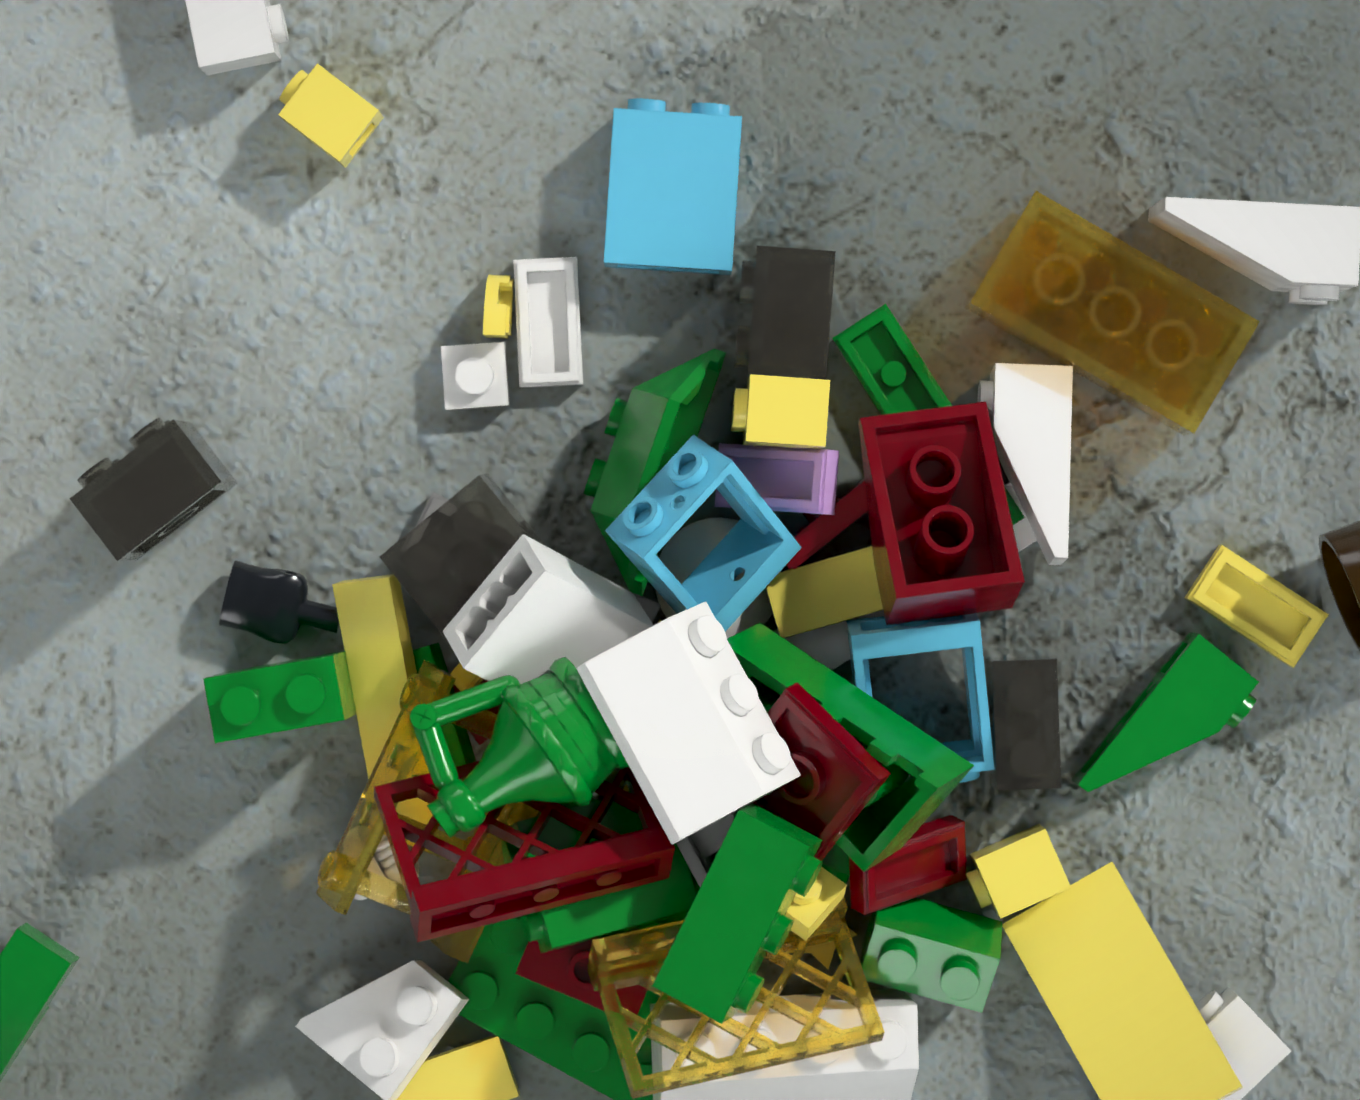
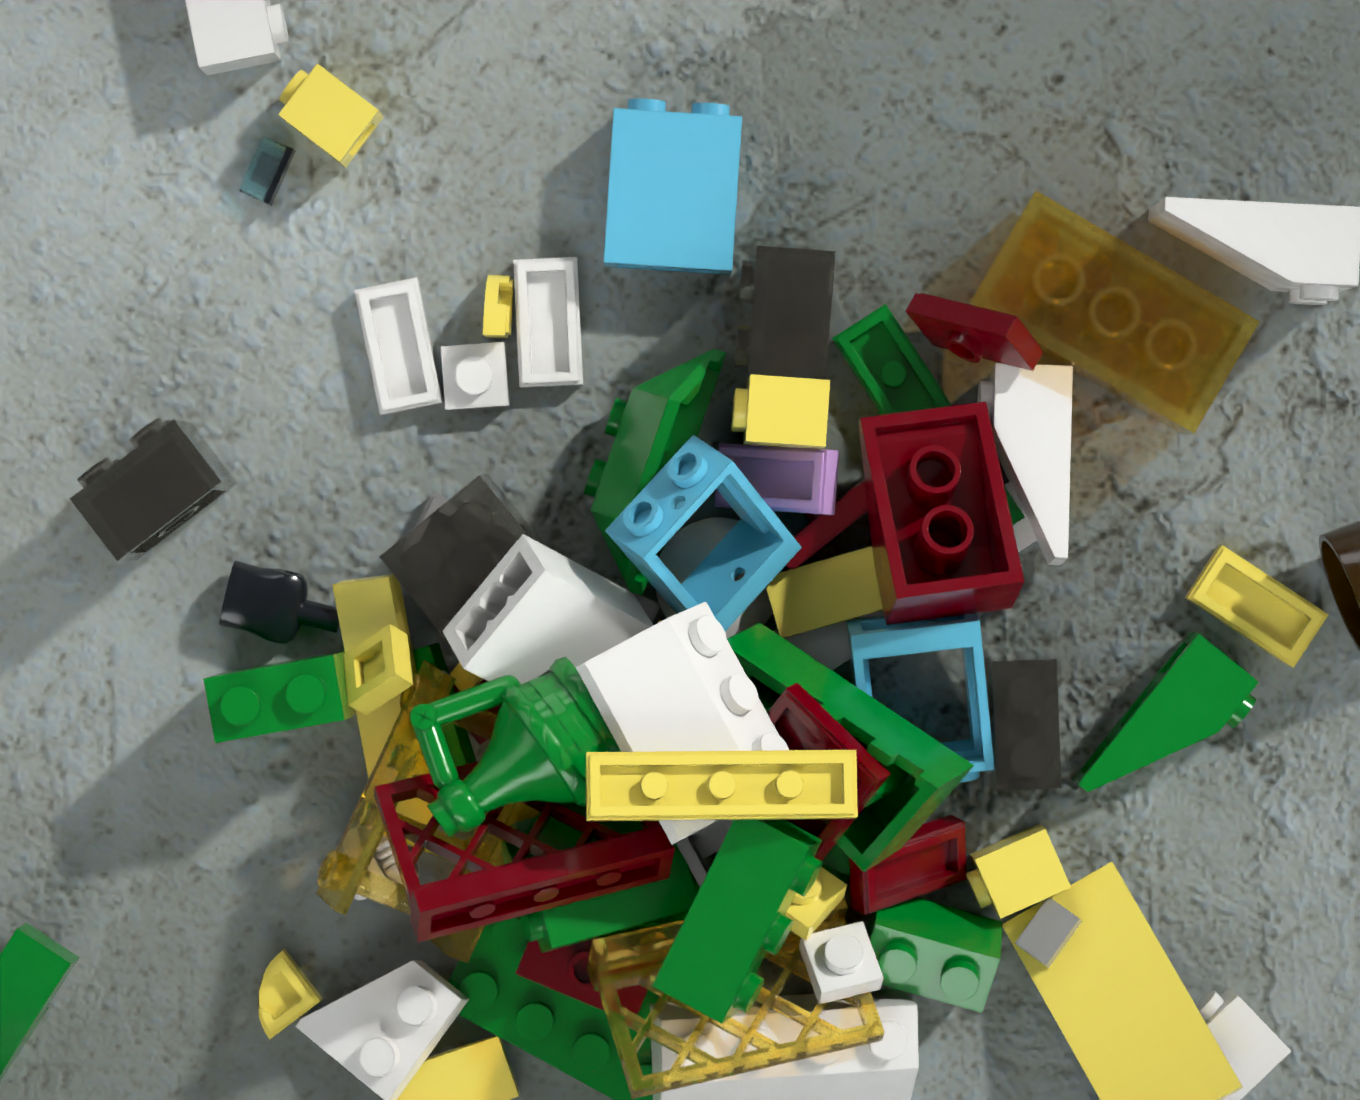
(267, 170): none -> clear light blue piece
(284, 994): none -> light yellow tile
(378, 669): none -> light yellow plate
(399, 346): none -> white tile
(721, 785): none -> light yellow tile
(841, 962): none -> white plate
(974, 331): none -> dark red plate
(1048, 932): none -> light grey piece

